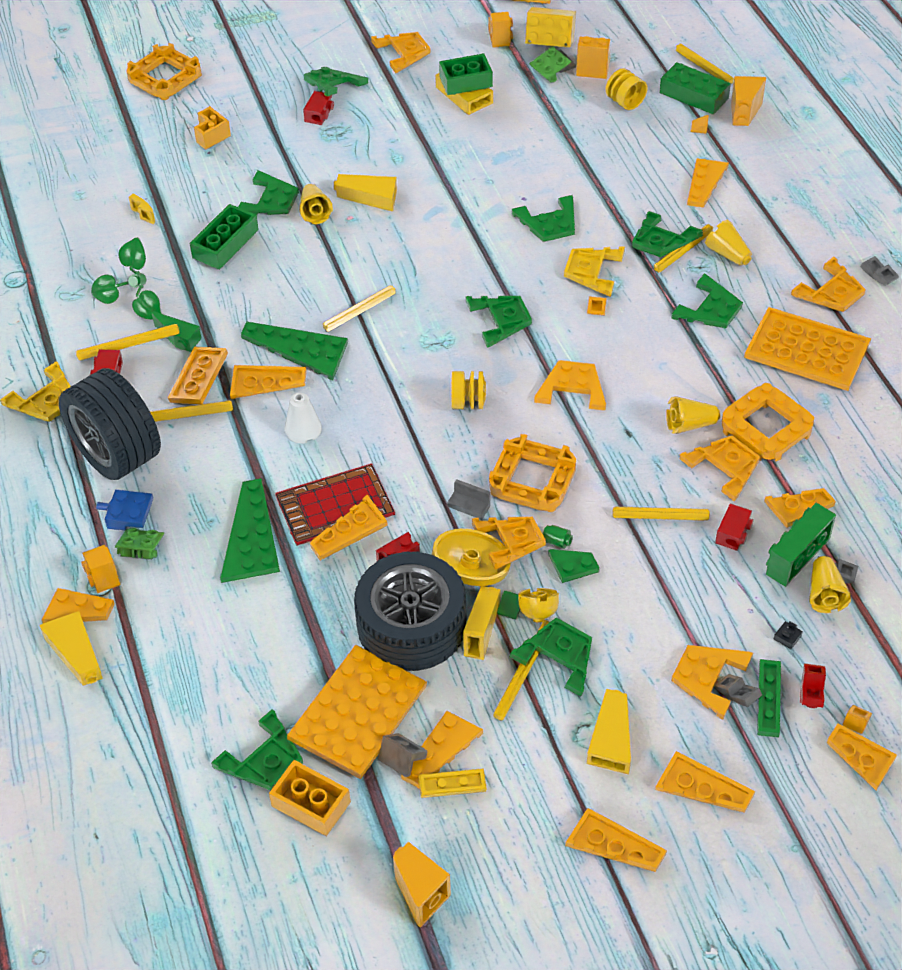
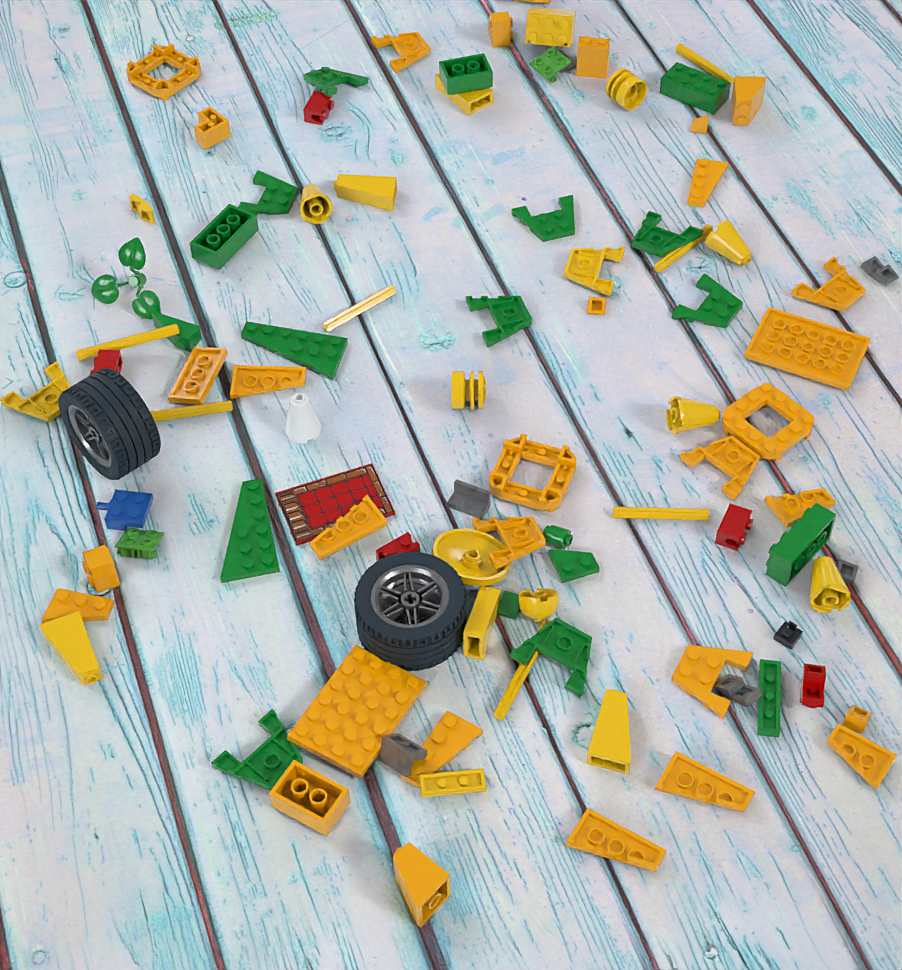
(573, 378): light orange wing -> none

